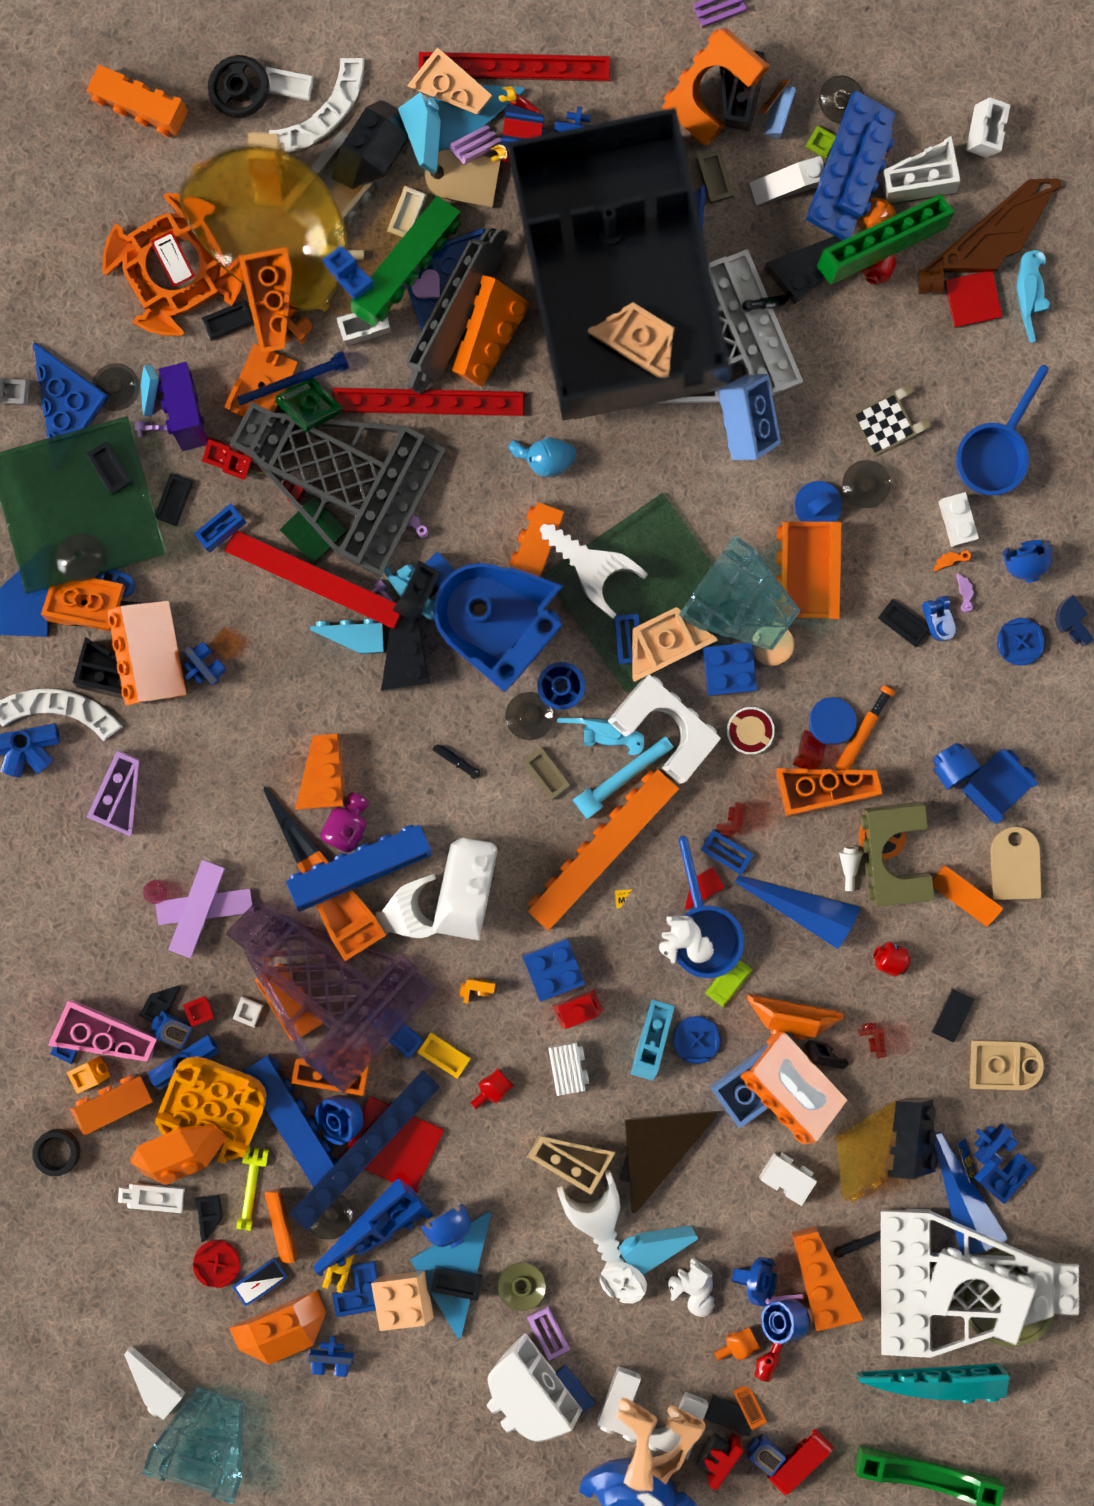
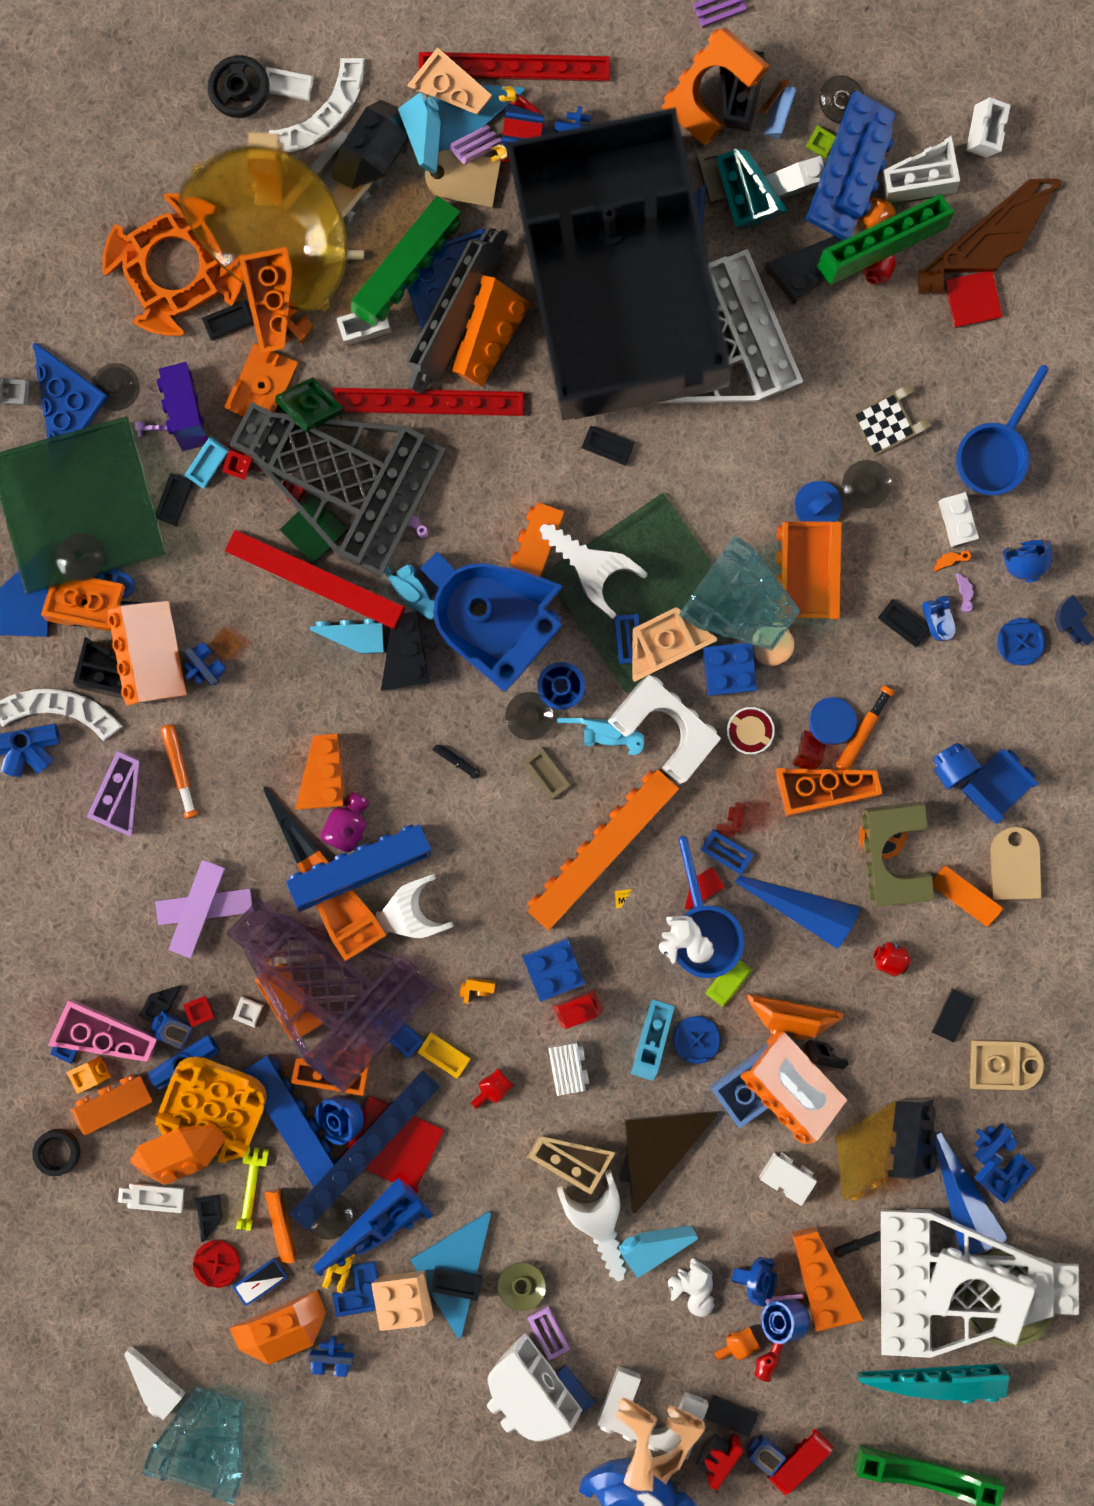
(109, 468): black tile -> none
(137, 101): orange wedge -> none
(149, 388): medium azure tile -> none
(155, 892): clear pink plate -> none
(172, 258): white slope -> none
(177, 764): none -> orange piece
(207, 462): none -> medium azure tile
(222, 530): blue tile -> none
(336, 363): clear blue piece -> none
(348, 273): blue slope -> none
(380, 586): lavender piece -> none
(407, 211): tile -> none
(416, 591): black panel -> none
(428, 286): lavender tile -> none
(449, 1228): blue cylinder -> none
(465, 888): white hips -> none
(546, 457): dark azure piece -> none
(590, 801): medium azure piece -> none
(607, 445): none -> black tile
(623, 1282): white tile -> none
(638, 337): light nougat wing -> none
(748, 190): none -> teal wedge
(749, 417): medium blue brick -> none
(749, 1407): sticker -> none
(763, 303): black piece -> none
(850, 861): white cone -> none
(877, 1042): clear red bracket -> none
(967, 1160): sticker -> none
(1031, 289): medium azure animal -> none

